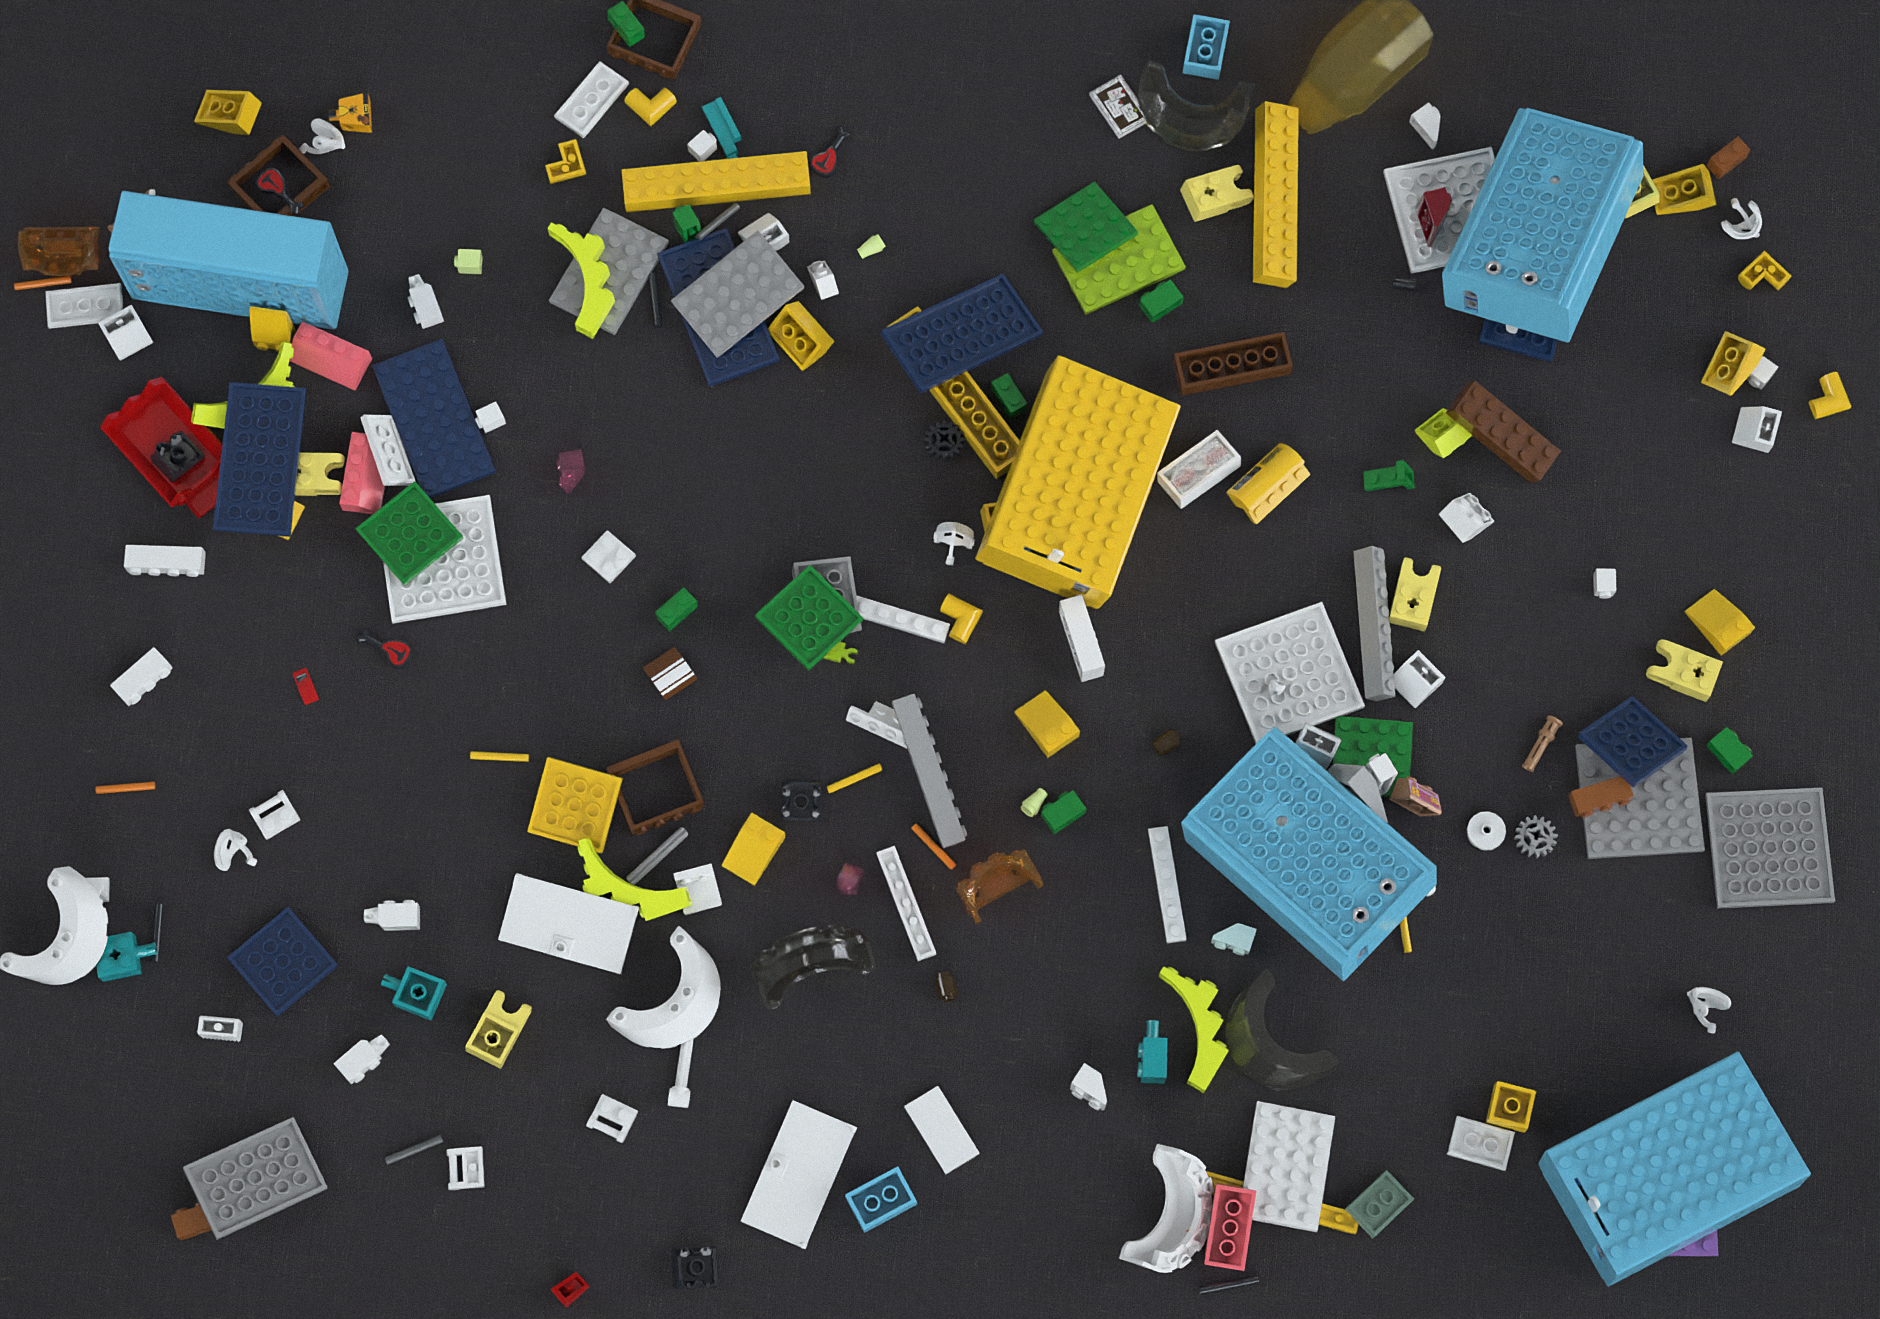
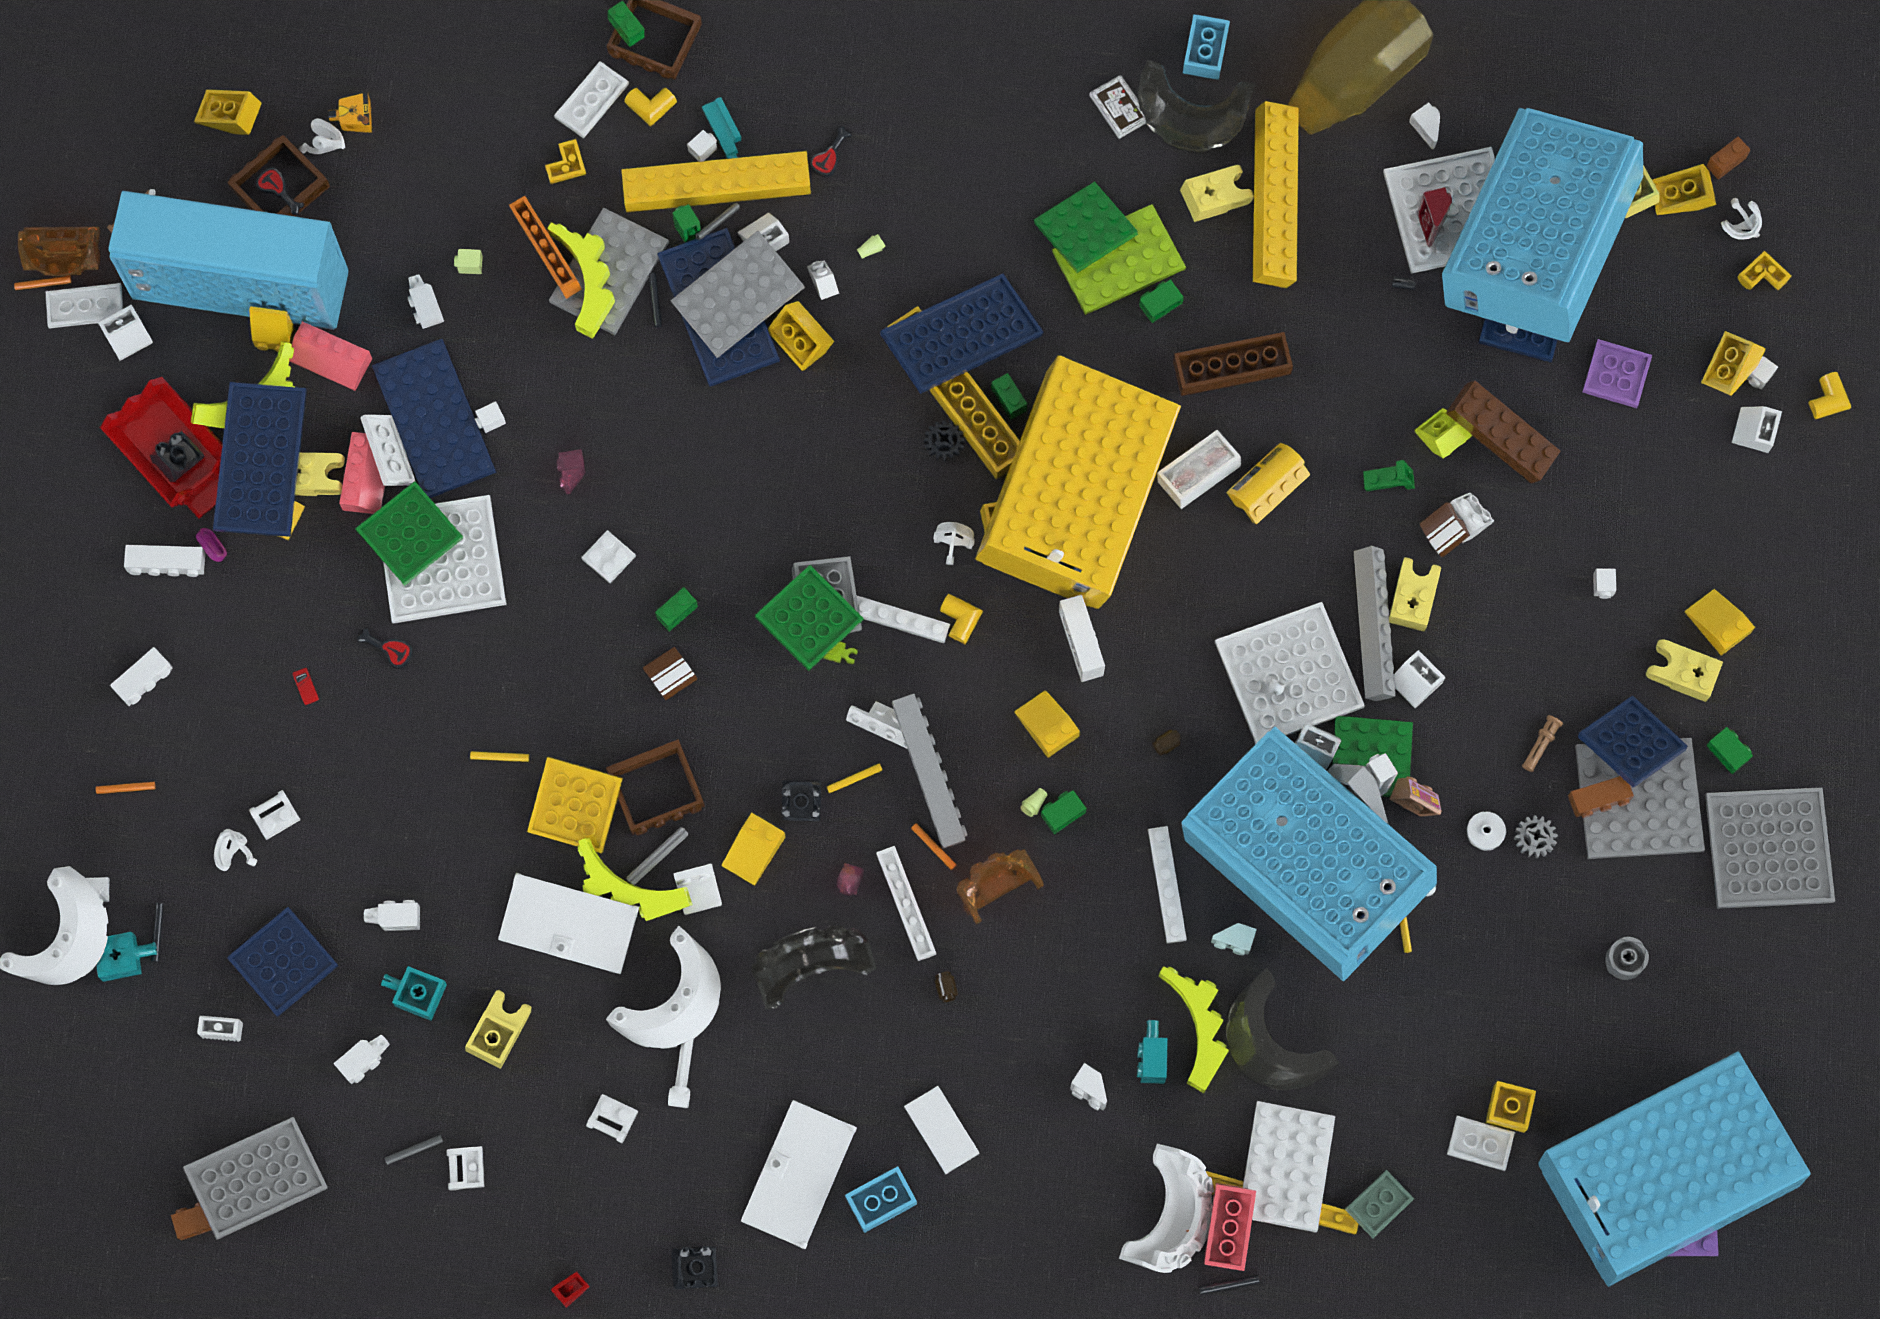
(211, 544): none -> magenta tile
(545, 247): none -> orange brick
(1444, 529): none -> reddish brown slope
(1617, 373): none -> medium lavender plate
(1636, 954): none -> light grey brick
(1713, 999): white helmet -> none

